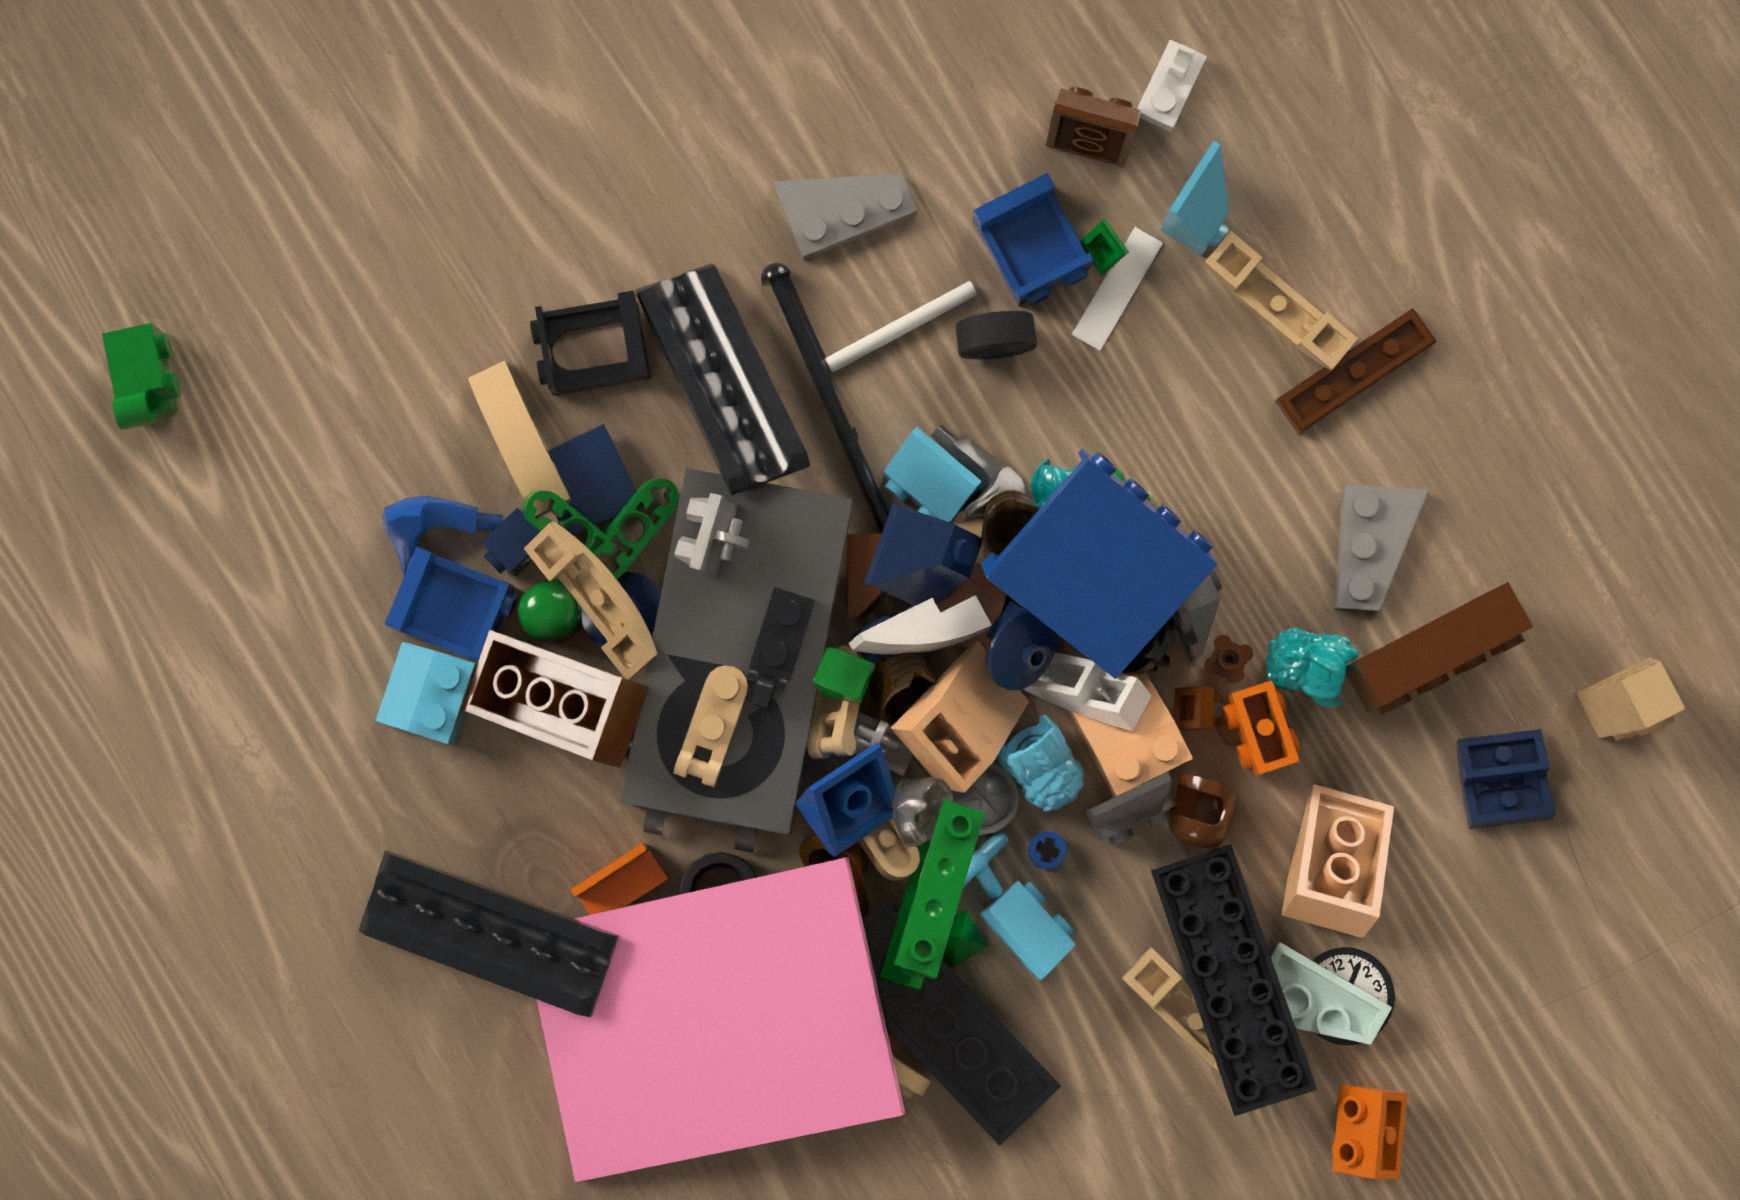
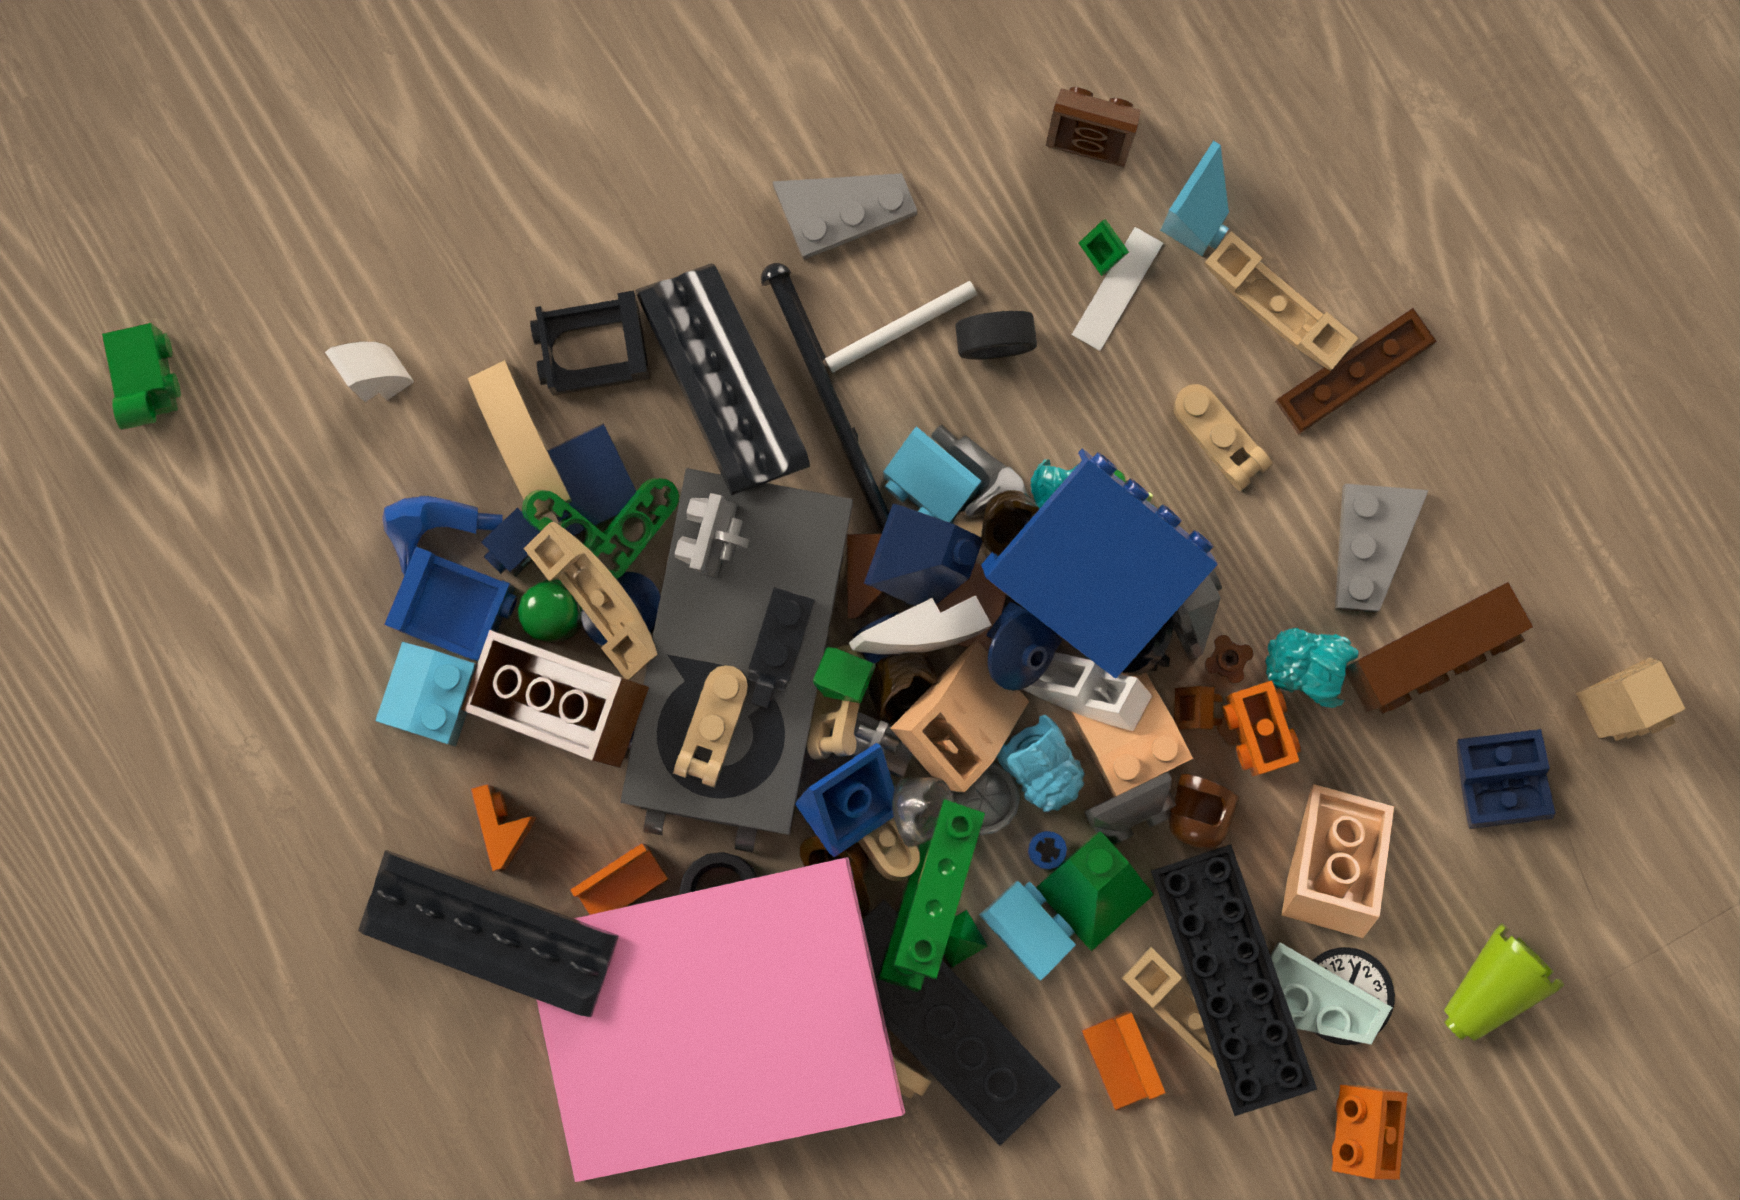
(370, 369): none -> white slope
(500, 839): none -> orange slope
(980, 868): medium azure piece -> none
(1032, 241): blue panel -> none
(1095, 890): none -> green slope
(1123, 1060): none -> orange panel
(1171, 85): white plate -> none
(1219, 434): none -> tan plate
(1499, 986): none -> lime cone

